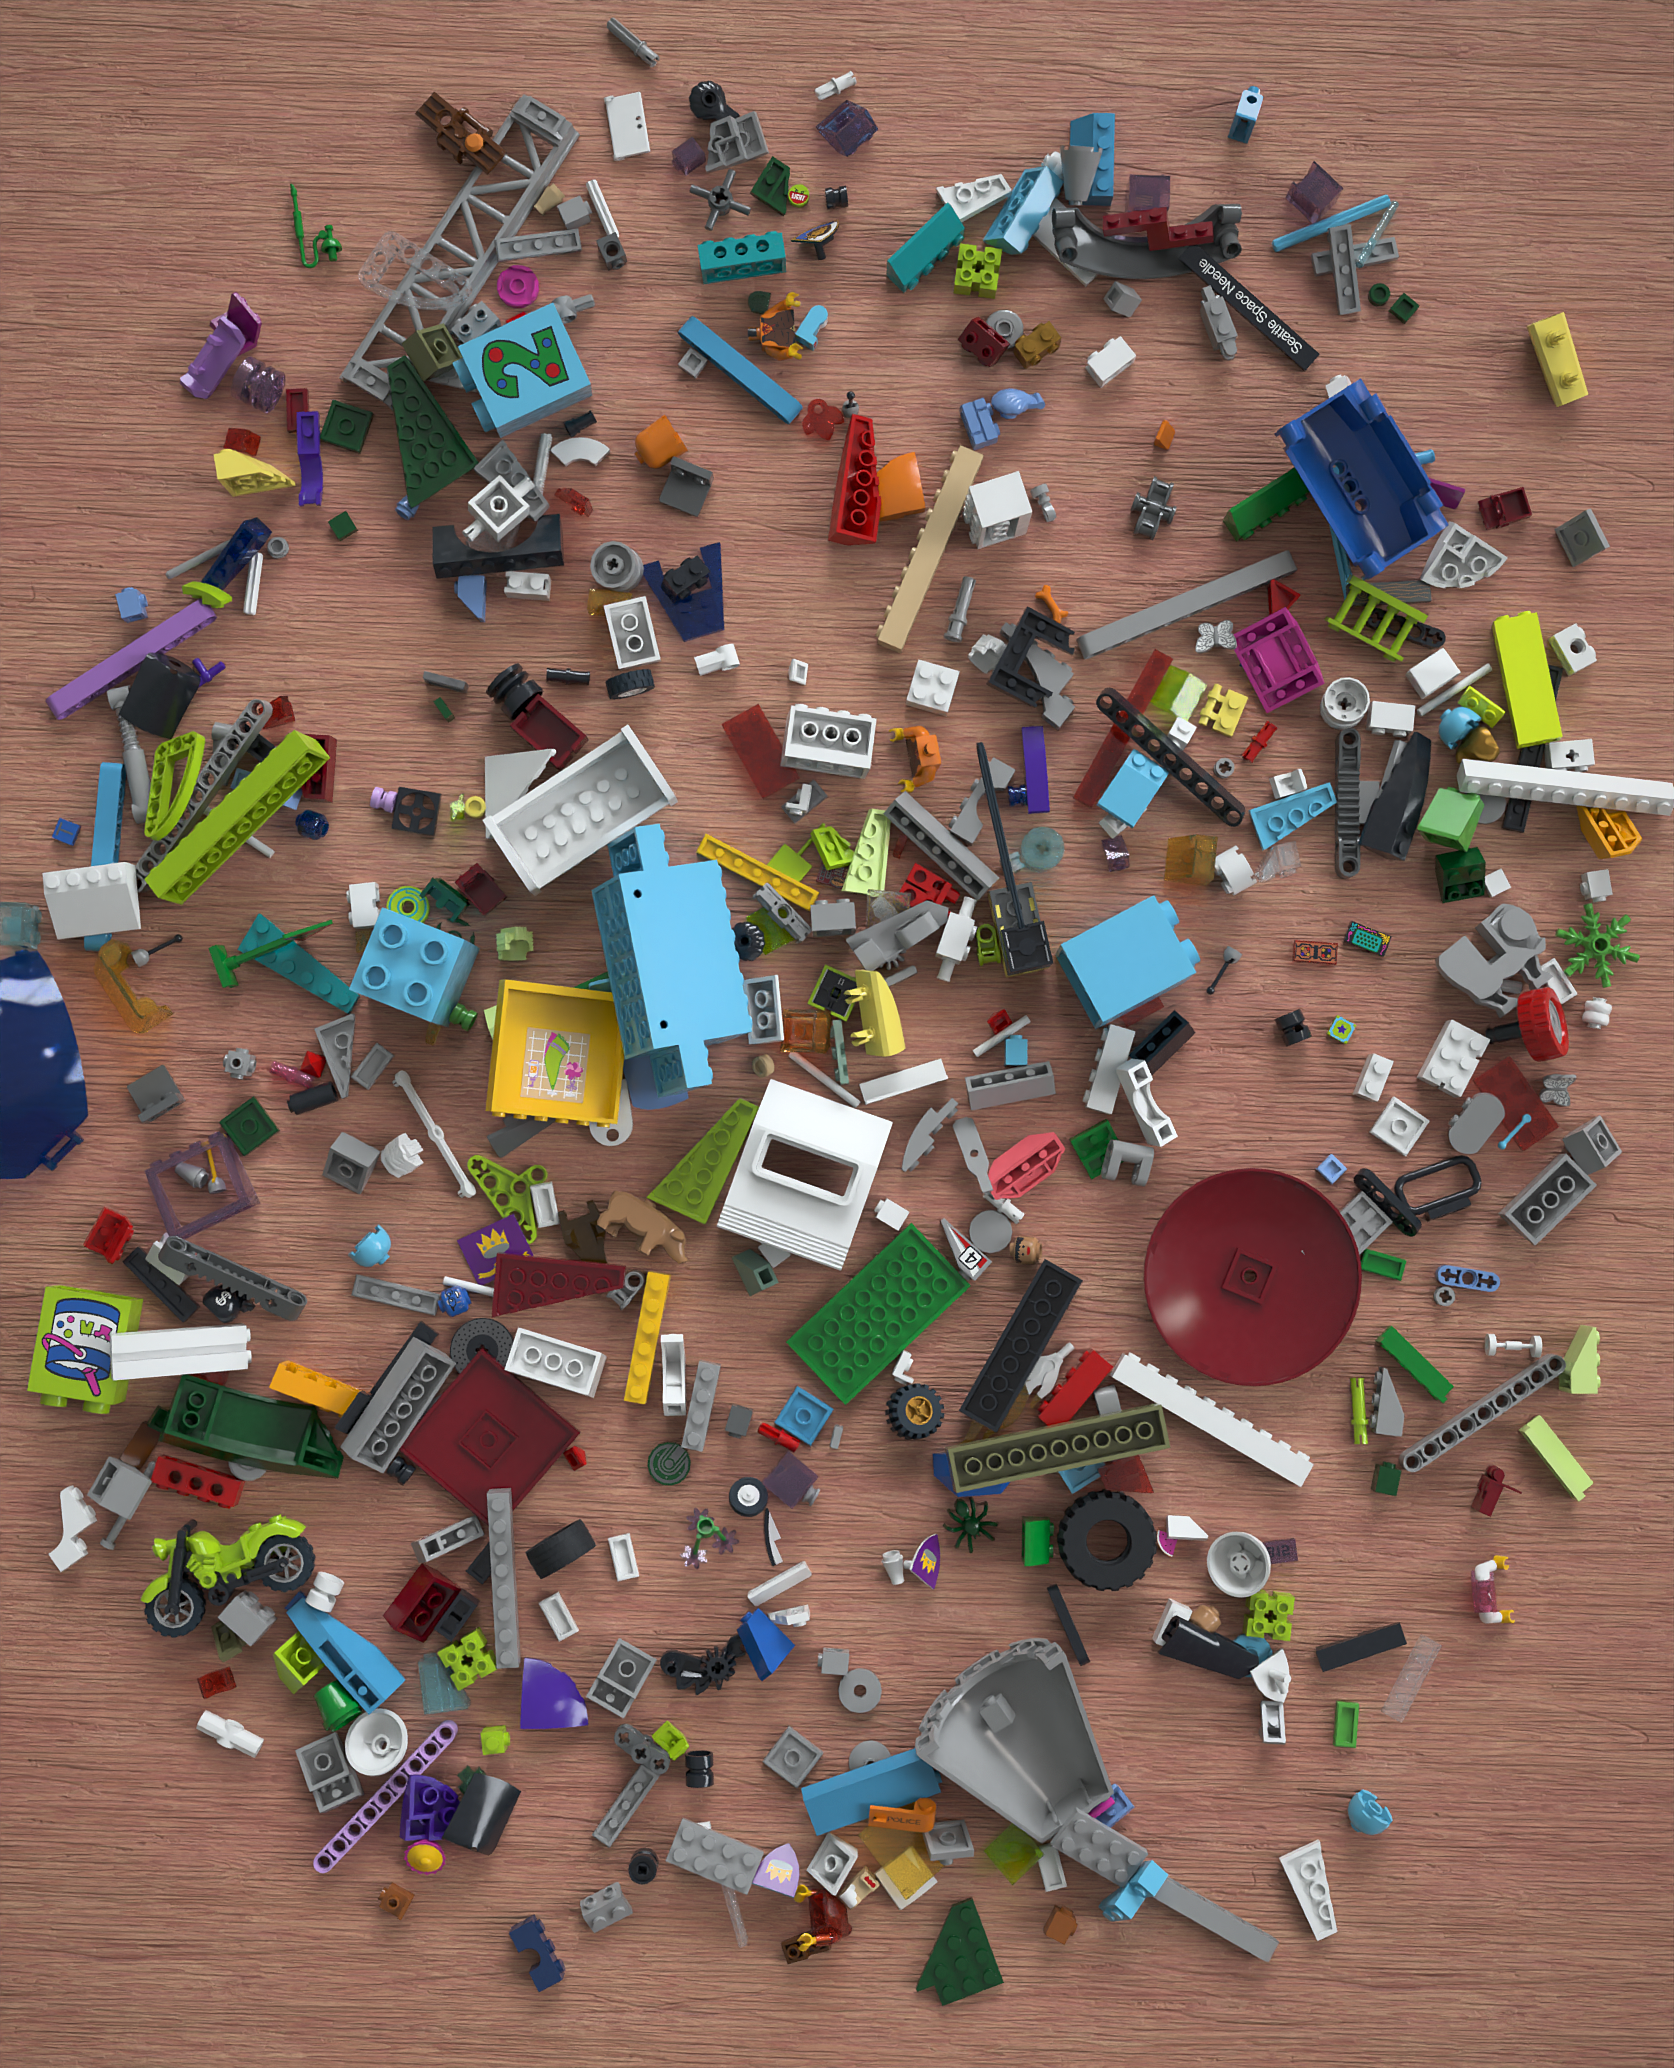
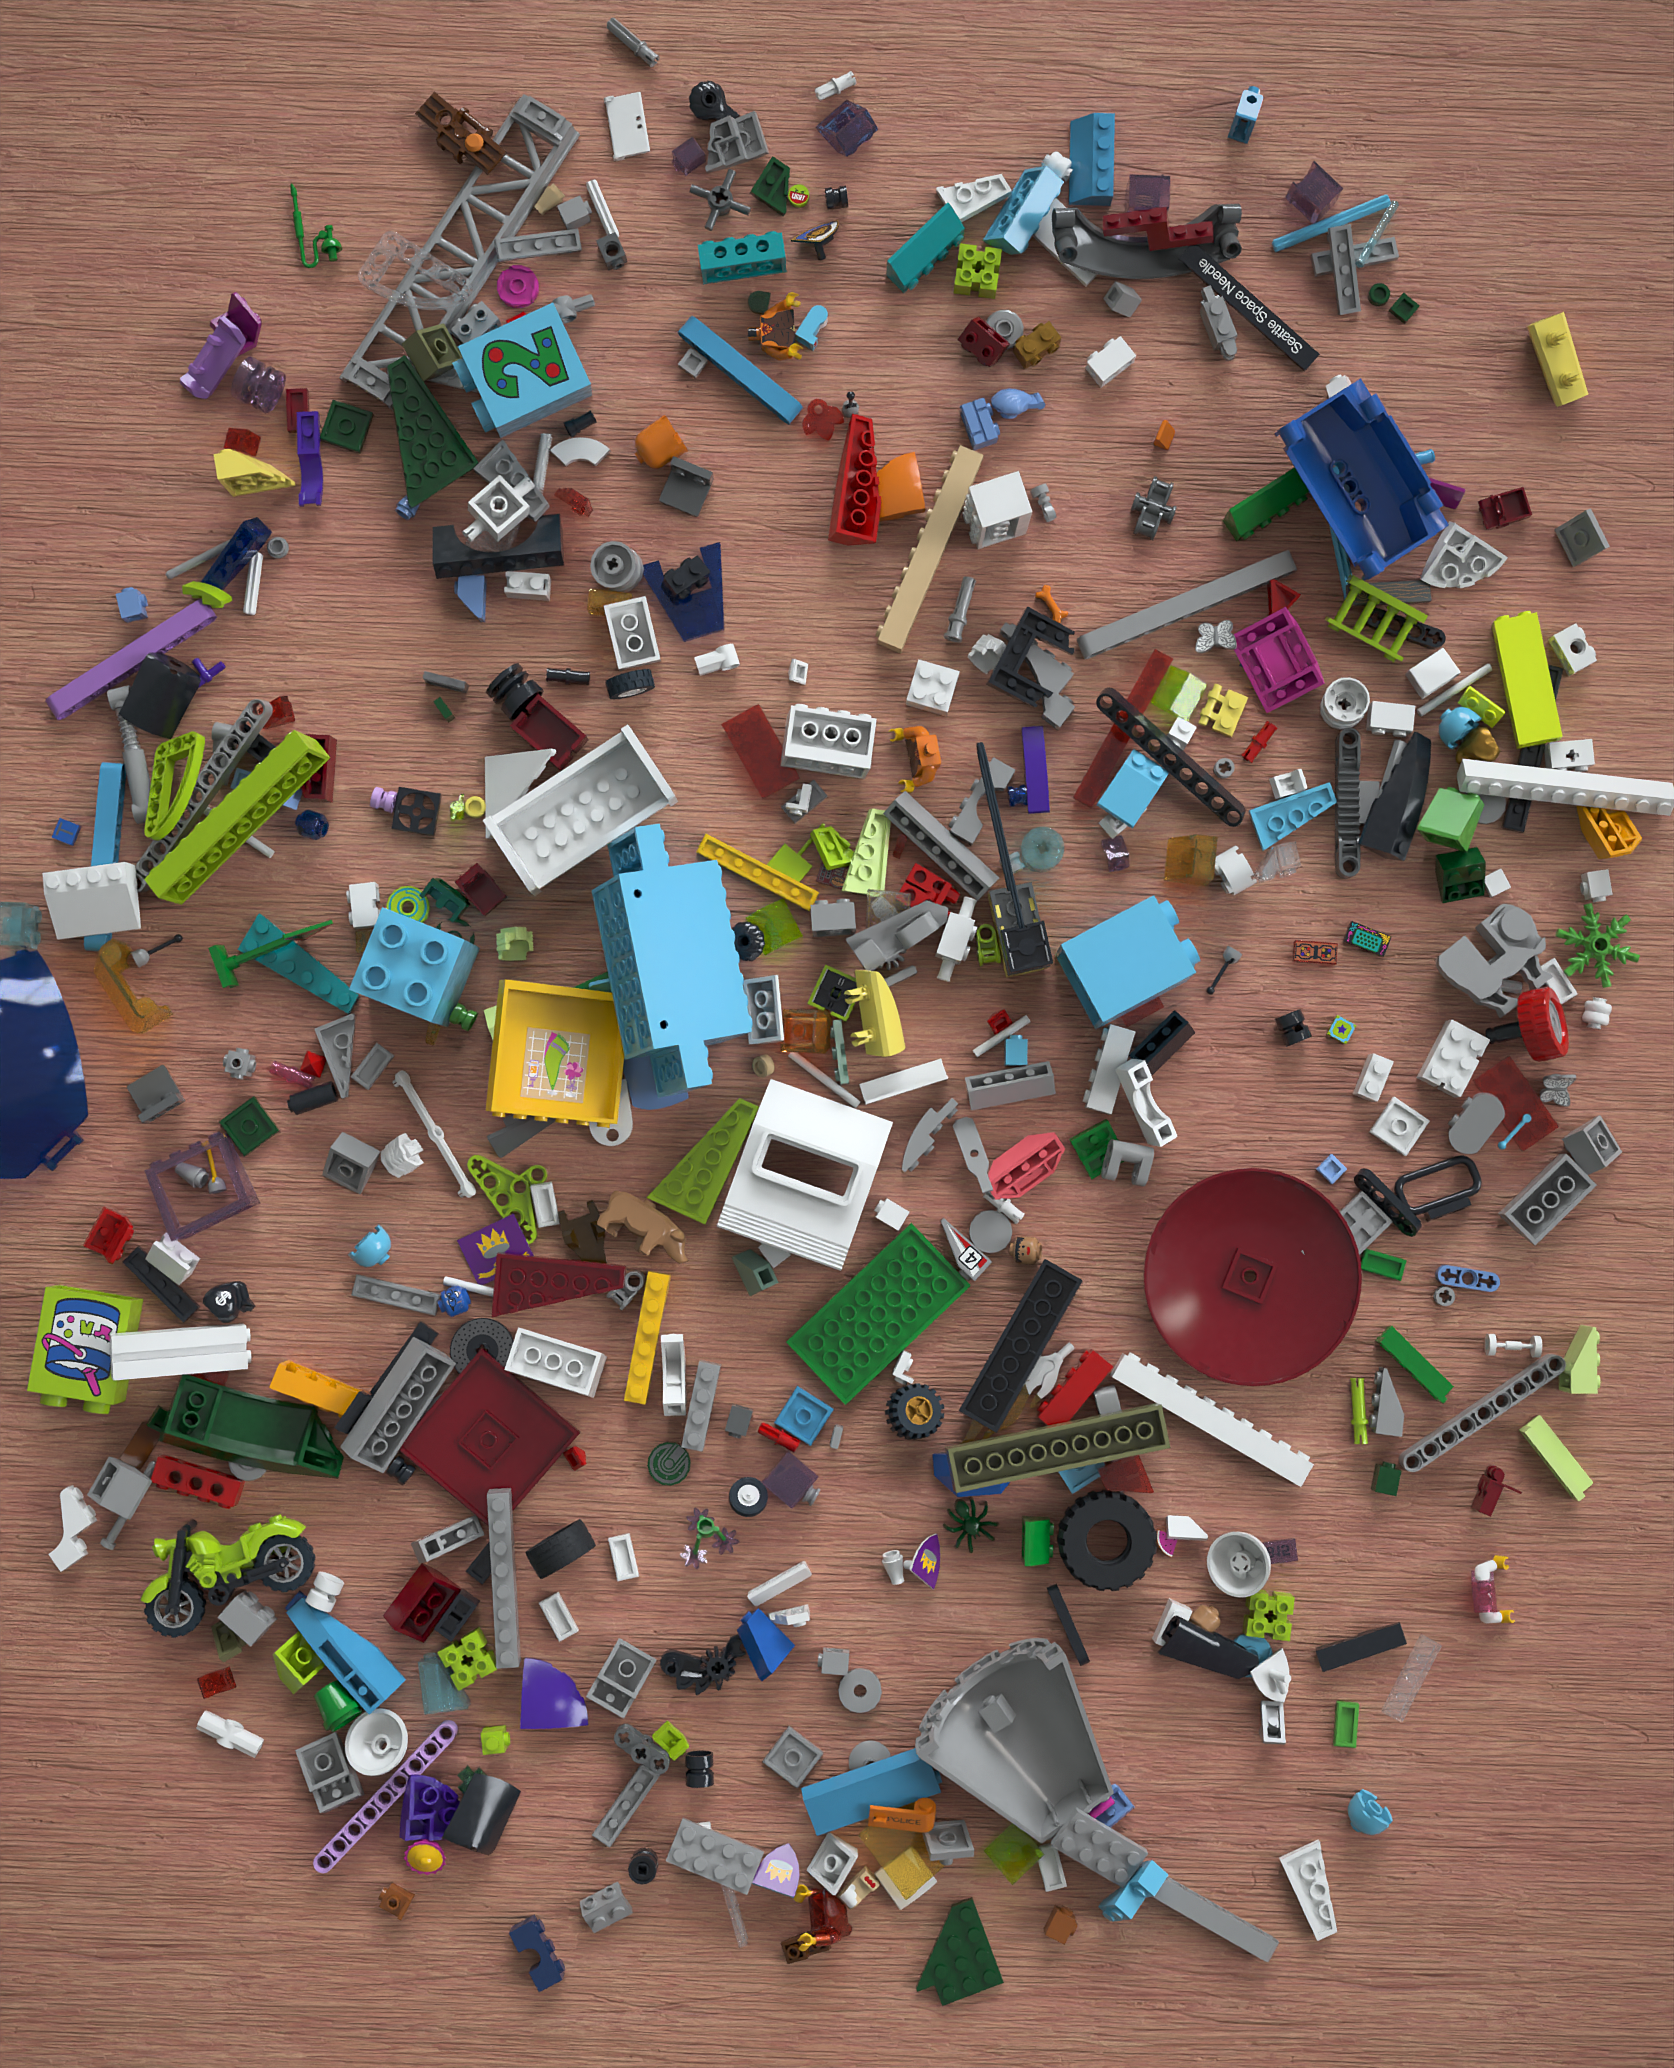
(180, 1253): dark grey gear -> none
(342, 526): dark green tile -> none
(771, 1535): sticker -> none
(772, 902): light grey piece -> none
(1078, 171): light grey cone -> none

